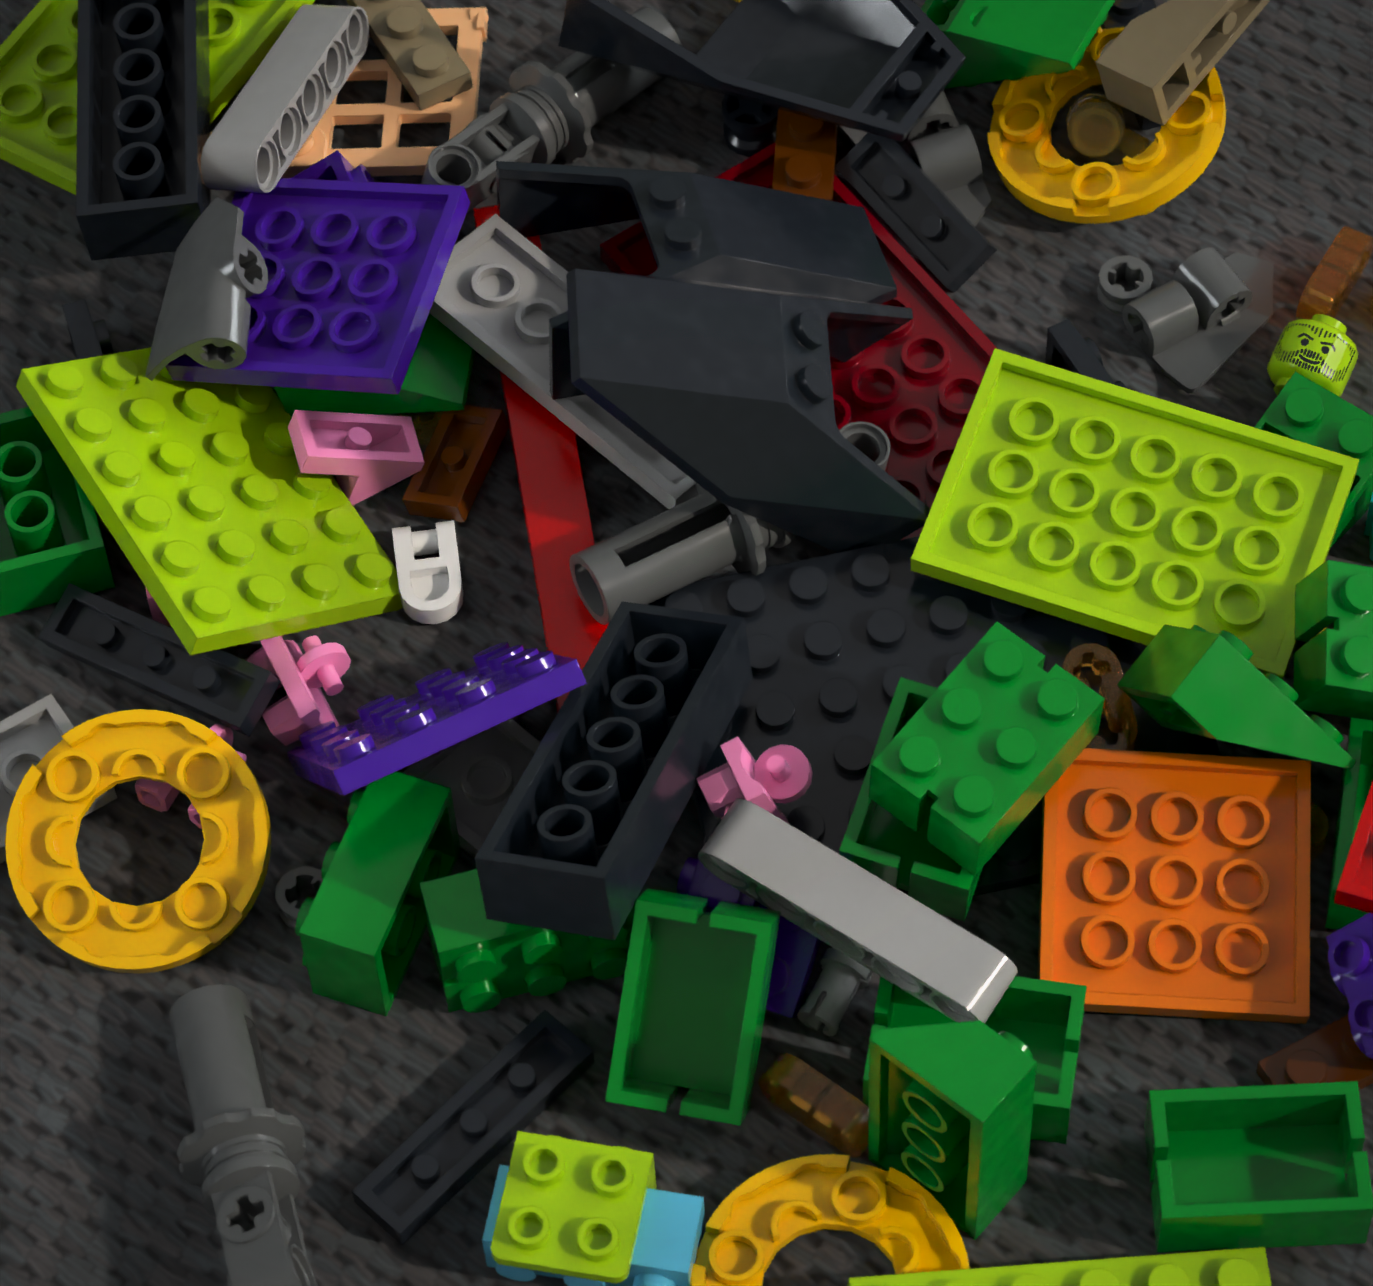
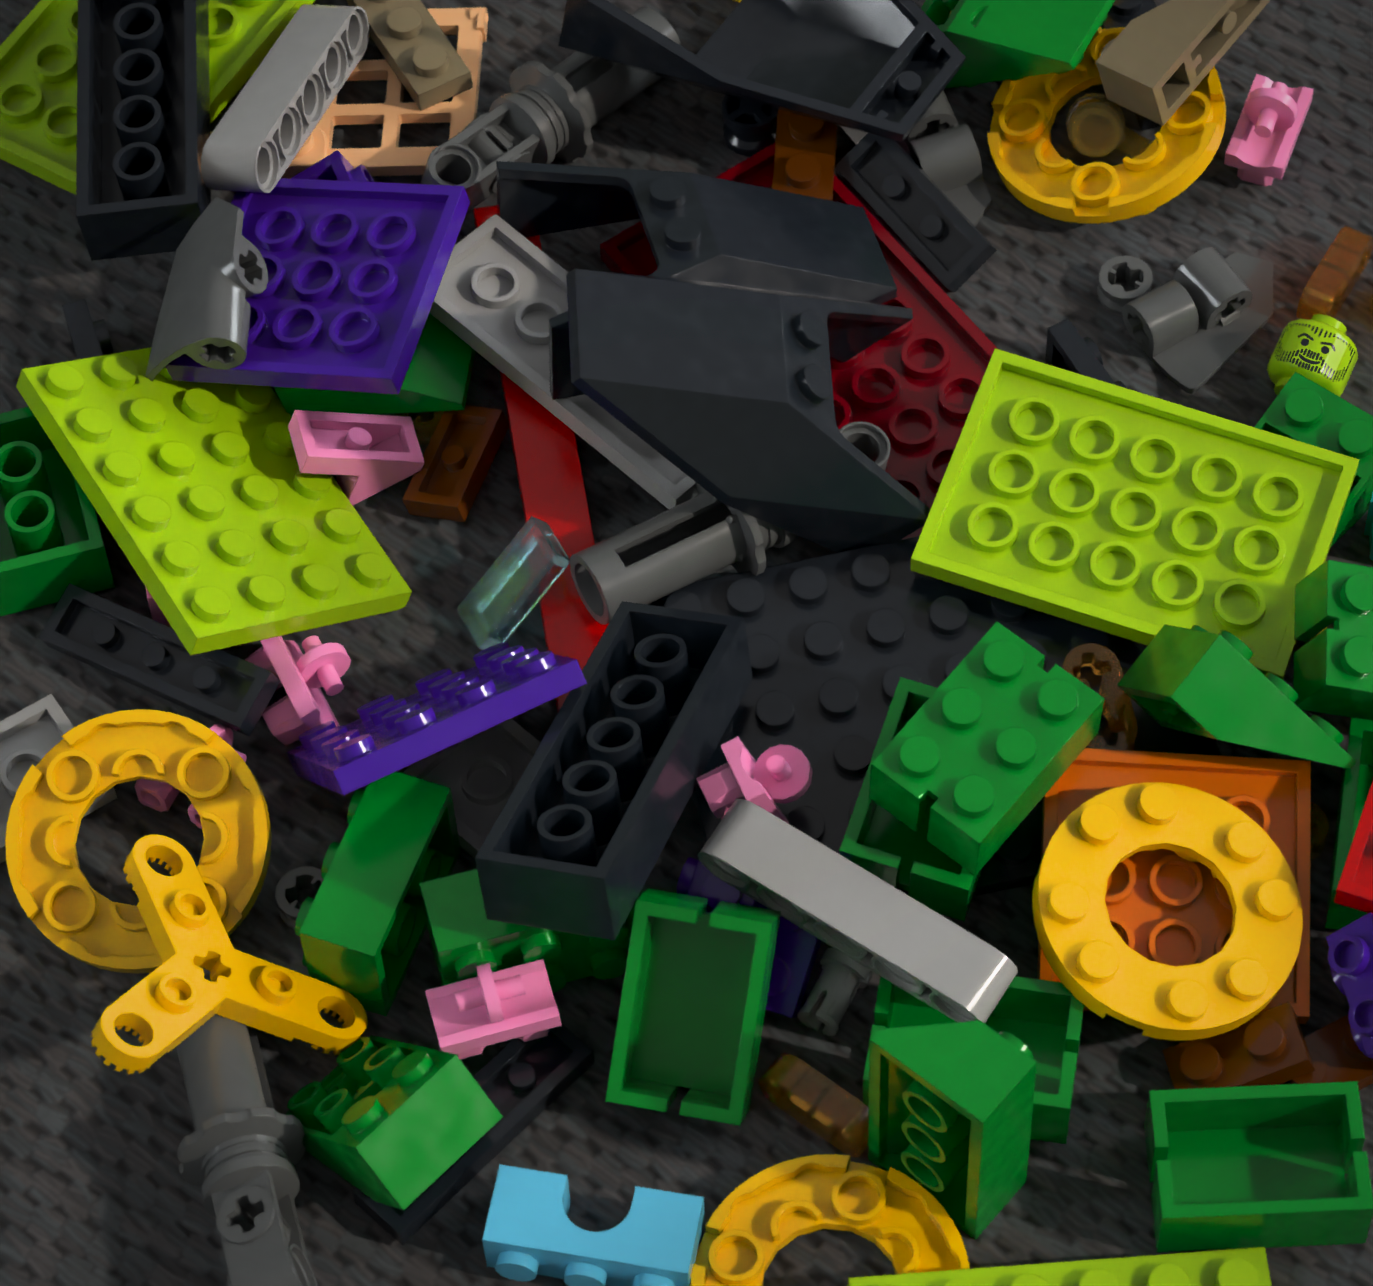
(177, 996): none -> yellow piece
(393, 1117): none -> green slope
(429, 586): white plate -> none
(493, 1008): none -> bright pink hips
(513, 584): none -> clear light blue tile
(572, 1207): lime bracket -> none
(1120, 982): none -> yellow plate
(1258, 1053): none -> reddish brown plate
(1267, 130): none -> bright pink hips

